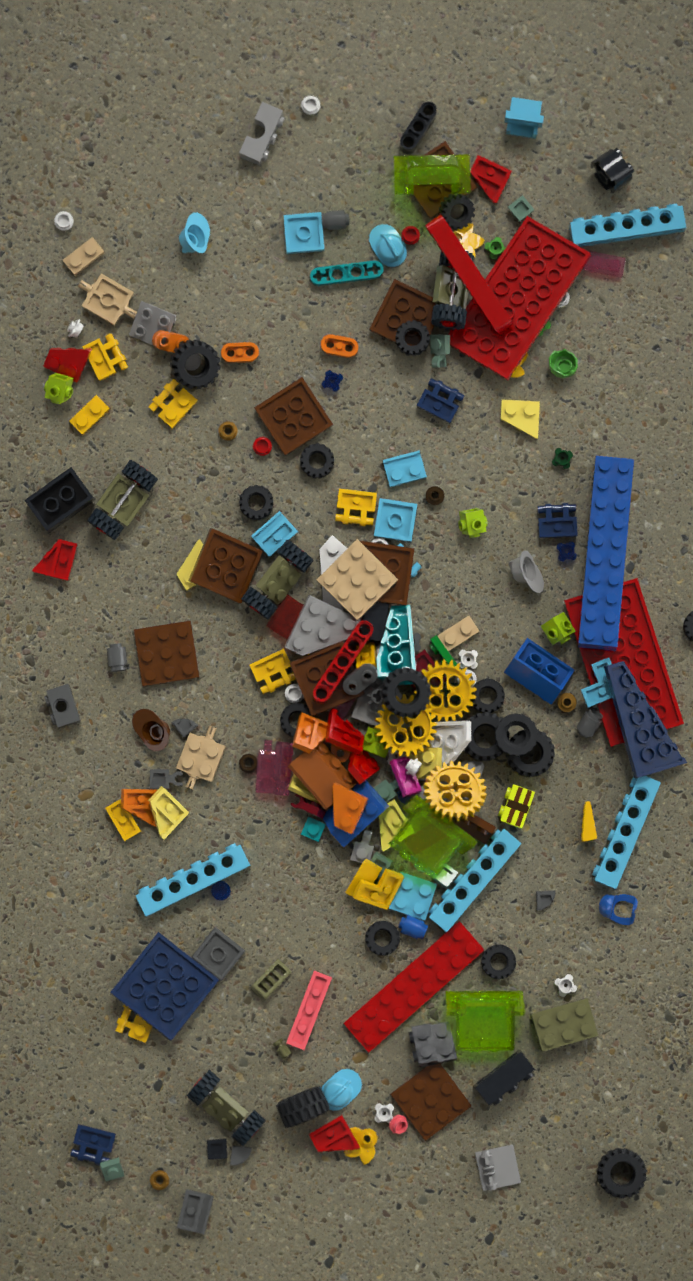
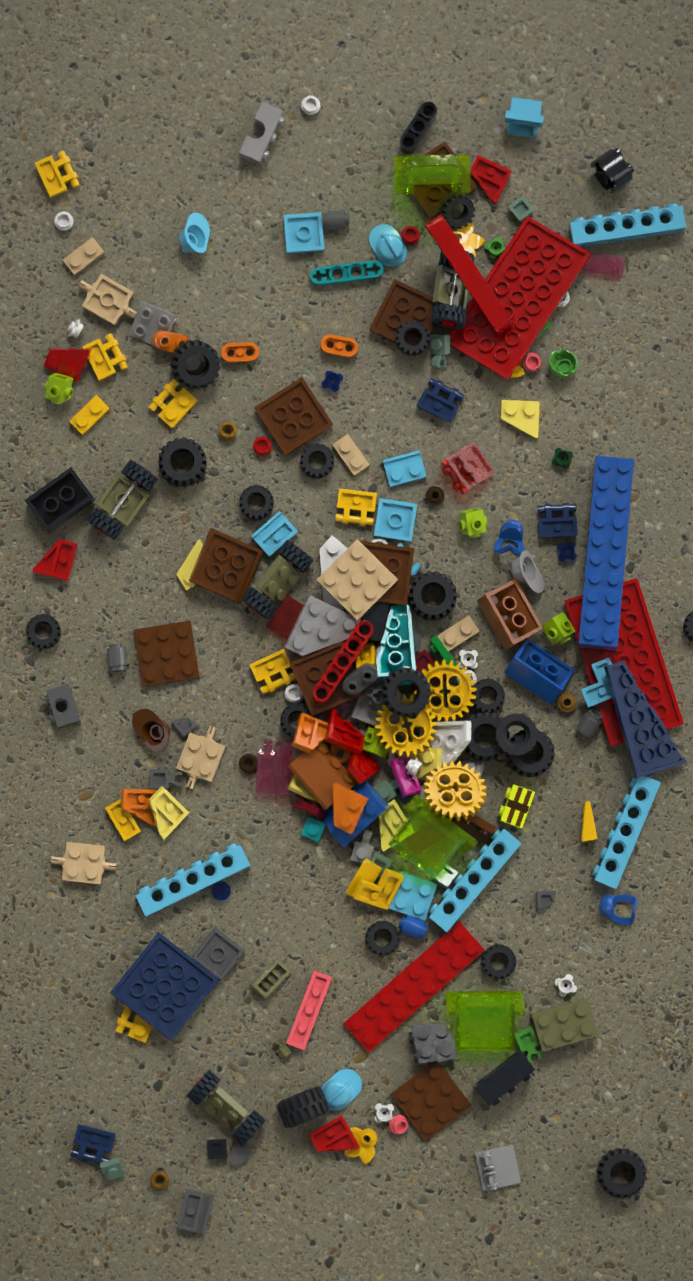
(43, 619): none -> black tyre
(51, 176): none -> yellow plate
(83, 863): none -> tan plate
(178, 446): none -> black tyre
(350, 455): none -> tan plate
(437, 579): none -> black tyre
(467, 468): none -> clear red plate
(510, 531): none -> blue piece
(510, 614): none -> dark orange slope
(528, 1041): none -> bright green plate
(531, 362): none -> coral plate

